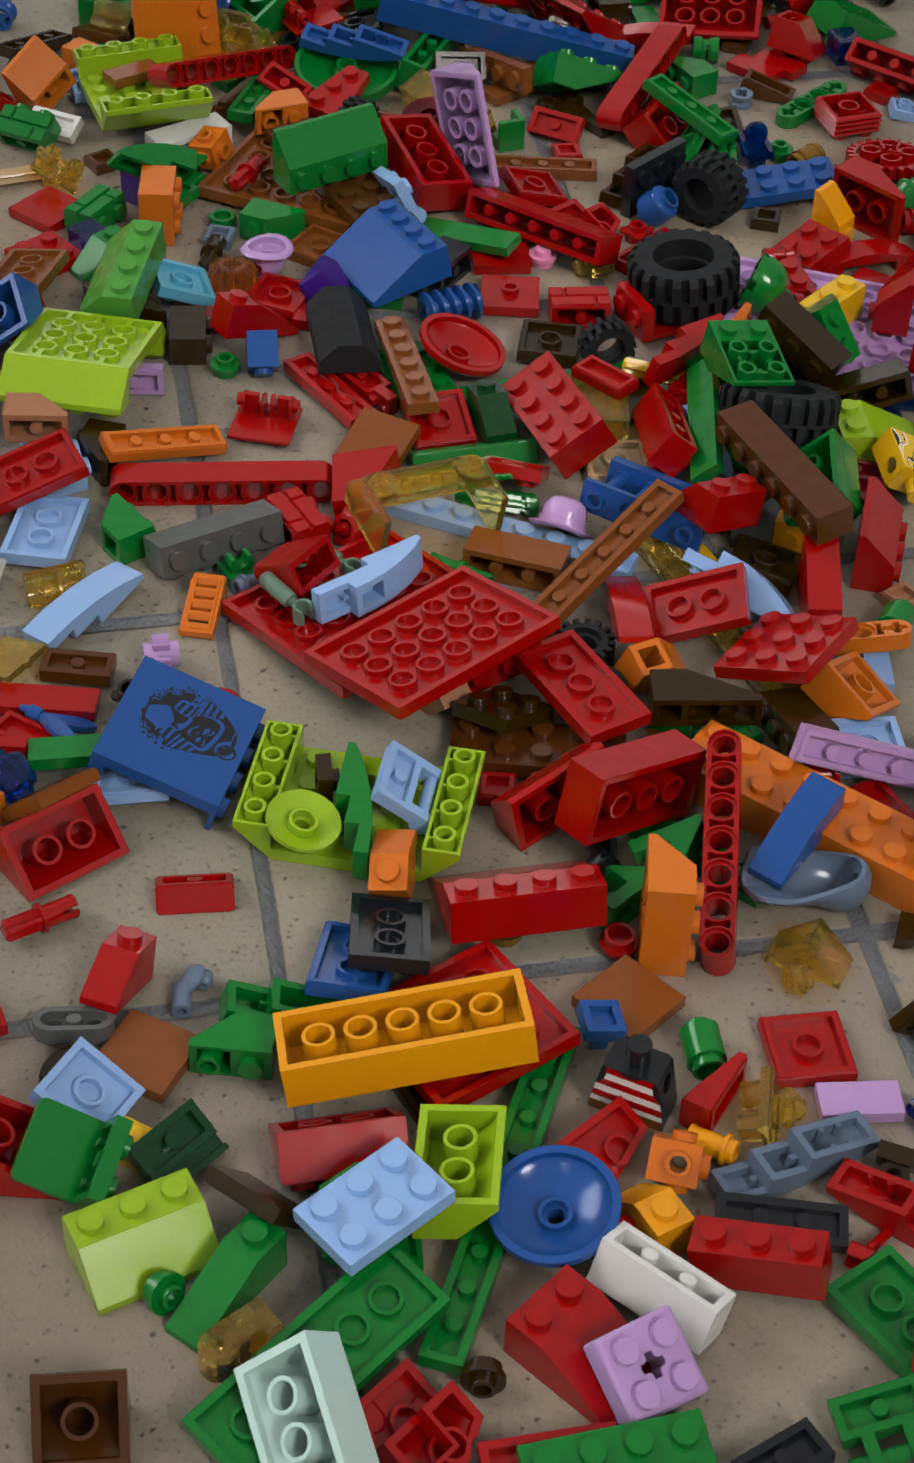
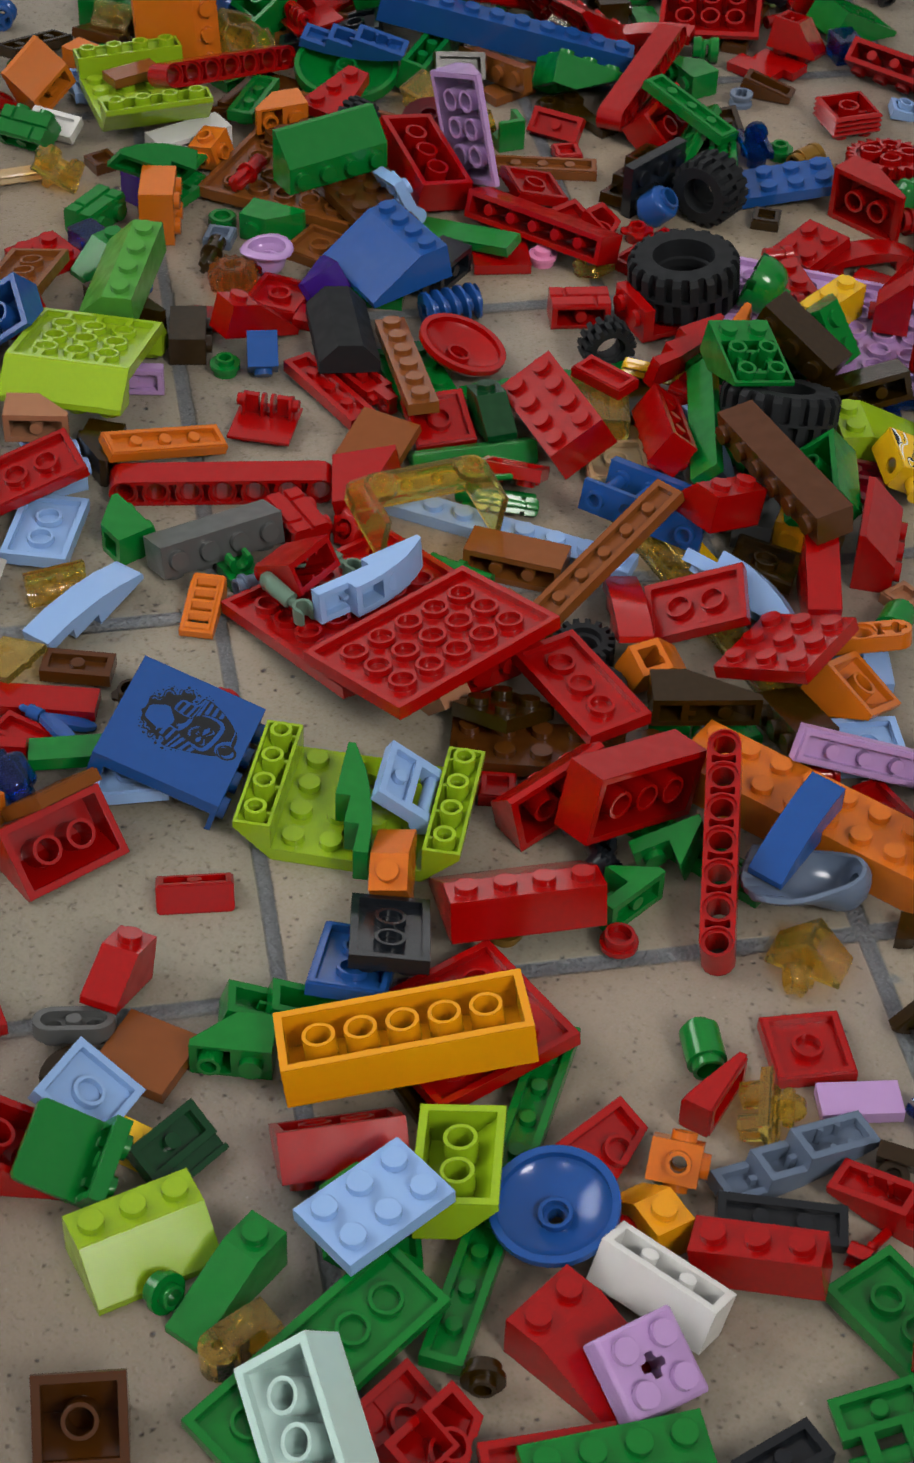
(39, 918): red axle -> none
(42, 209): red tile -> none
(162, 649): lavender gear -> none
(183, 284): medium azure plate -> none
(183, 988): sand blue arm -> none
(253, 1195): dark brown tile -> none
(278, 78): red slope -> none
(303, 821): lime dish -> none
(325, 777): dark brown plate -> none
(510, 295): red plate -> none
(556, 337): dark brown plate -> none
(564, 514): lavender hat -> none
(600, 1022): blue tile -> none
(642, 996): dark orange tile -> none
(642, 1079): torso -> none
(668, 909): orange slope -> none
(722, 1147): light orange pin -> none
(801, 108): green beam -> none
(832, 209): light orange slope -> none
(880, 92): red tile -> none

